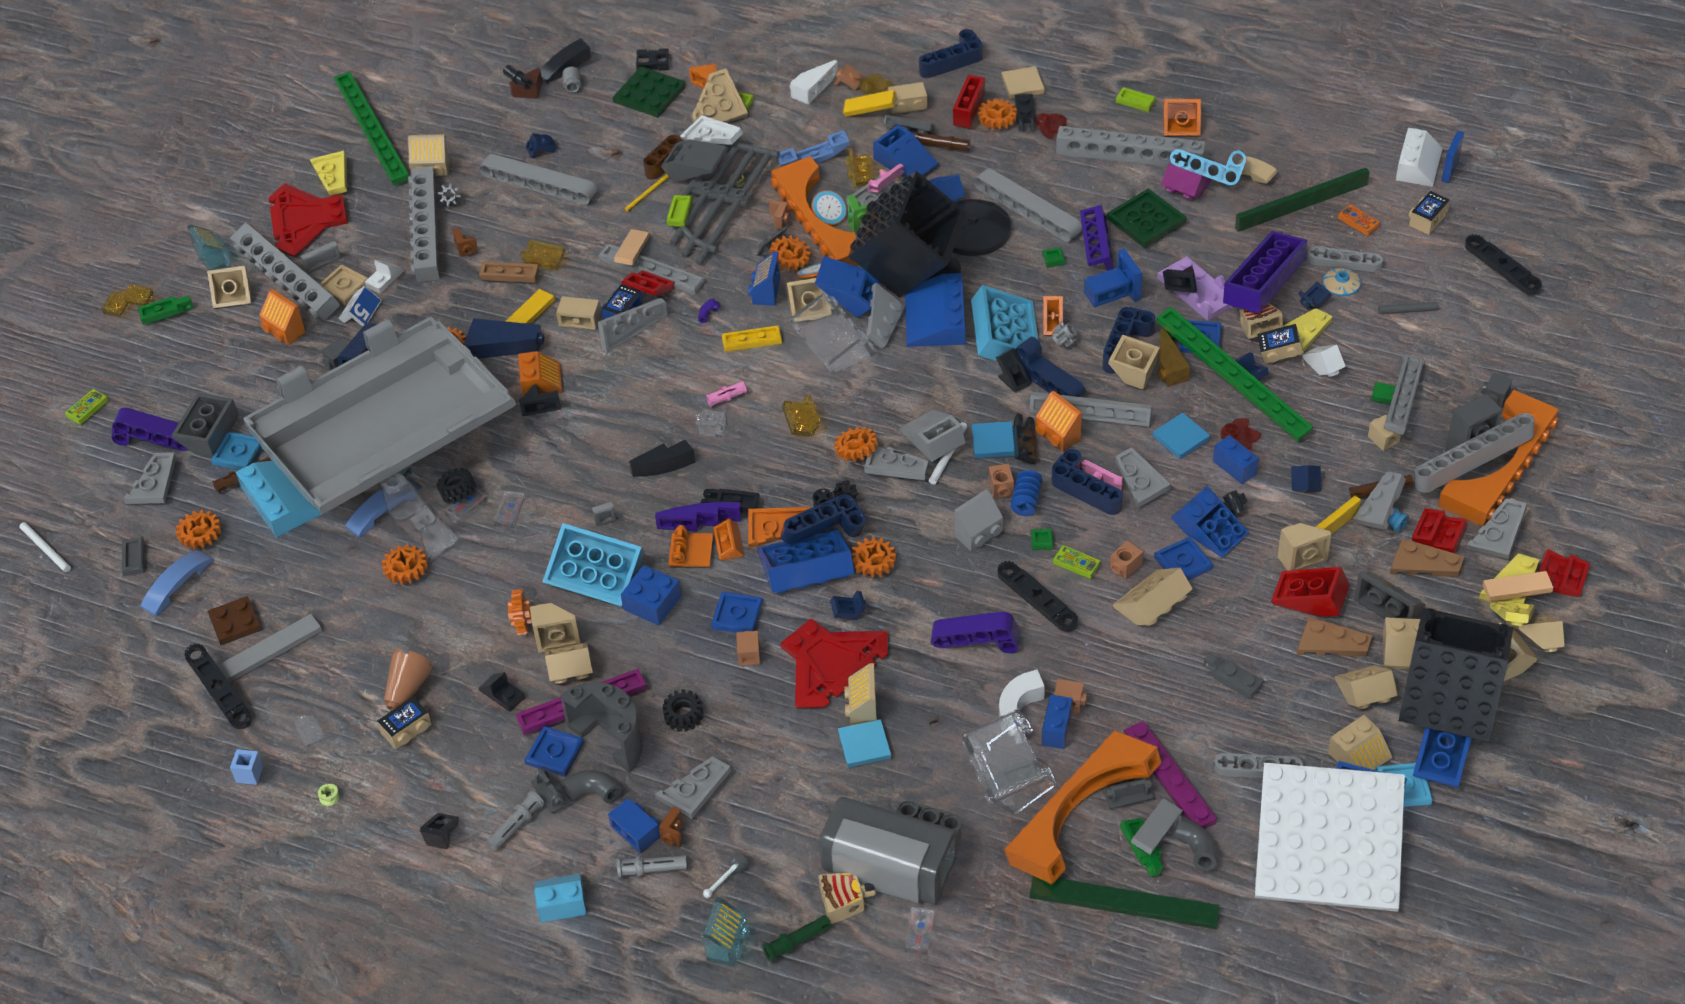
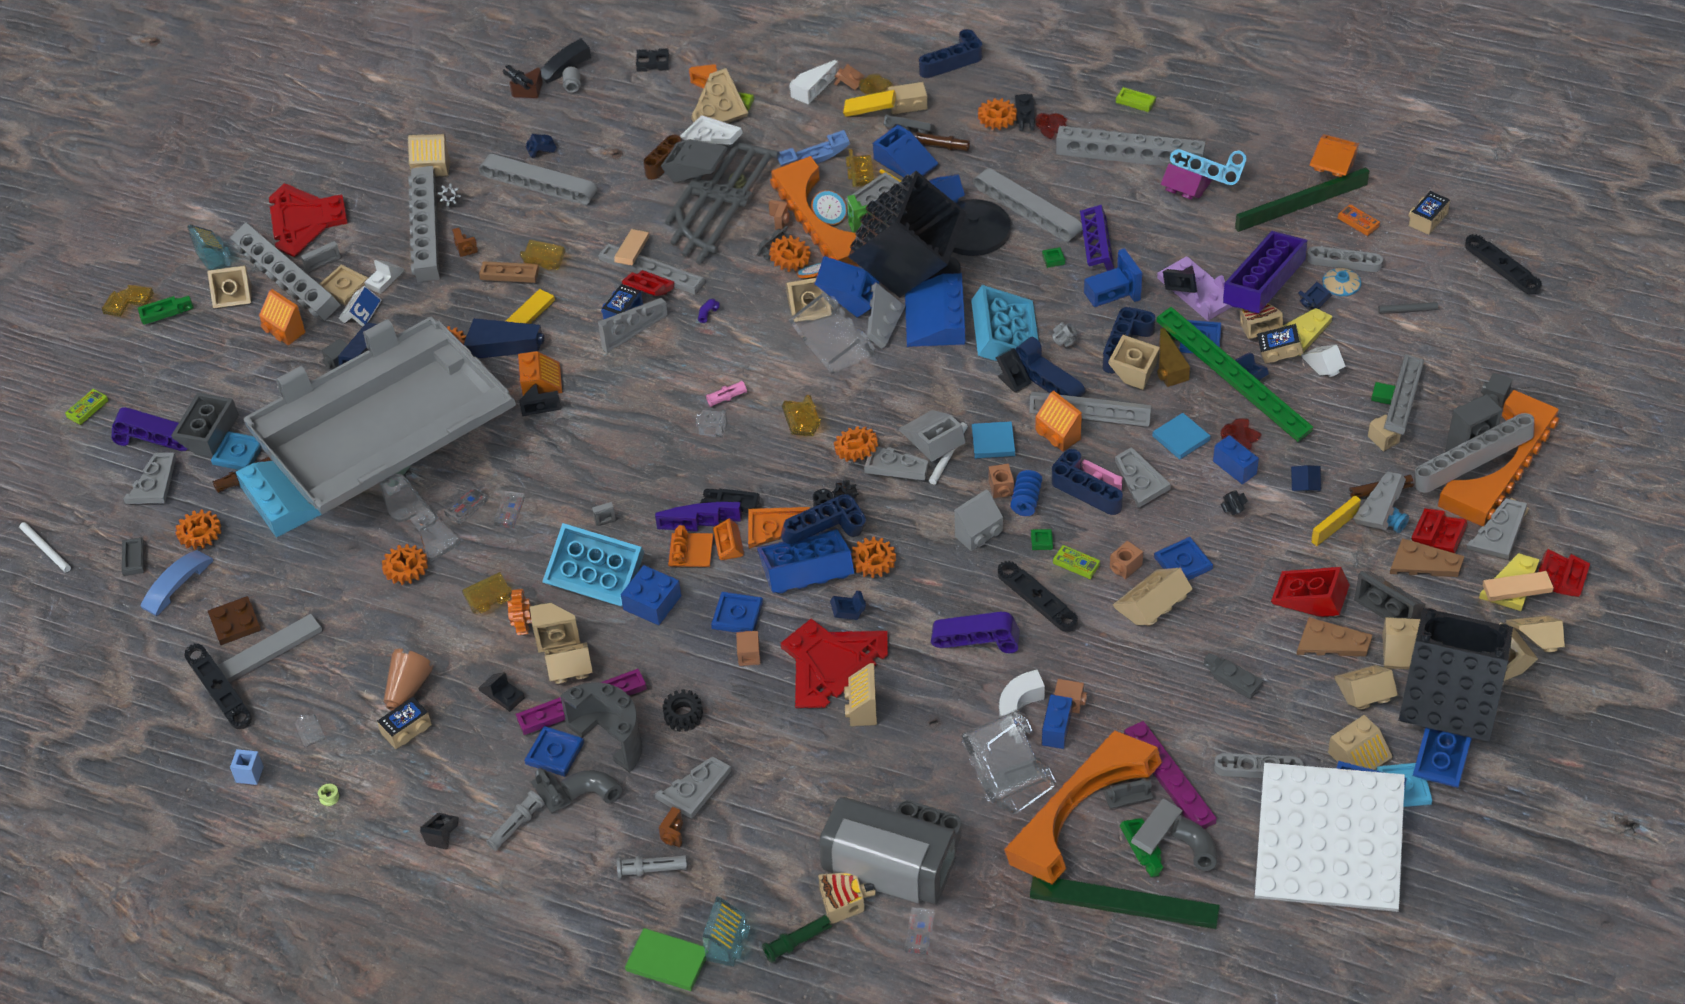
(332, 171): light yellow wing -> none
(371, 128): green plate -> none
(371, 509): medium blue slope -> none
(456, 485): black tyre -> none
(486, 593): none -> clear yellow bracket
(560, 898): medium azure slope -> none
(578, 313): tan brick -> none
(634, 825): blue brick -> none
(648, 191): yellow axle -> none
(649, 92): dark green plate -> none
(662, 460): black slope -> none
(666, 959): none -> bright green tile
(679, 210): lime tile -> none
(737, 864): hinge -> none
(751, 338): yellow tile -> none
(766, 281): blue slope -> none
(864, 743): medium azure tile -> none
(886, 179): bright pink piece -> none
(969, 101): red brick -> none
(1022, 82): tan tile -> none
(1024, 439): black hinge -> none
(1052, 313): orange slope -> none
(1146, 218): dark green plate -> none
(1181, 117): orange slope -> none
(1210, 522): blue slope -> none
(1258, 170): tan slope -> none
(1303, 546): tan slope -> none
(1334, 155): none -> orange slope
(1419, 158): white slope -> none
(1452, 157): blue tile -> none
(1511, 611): light yellow wing -> none

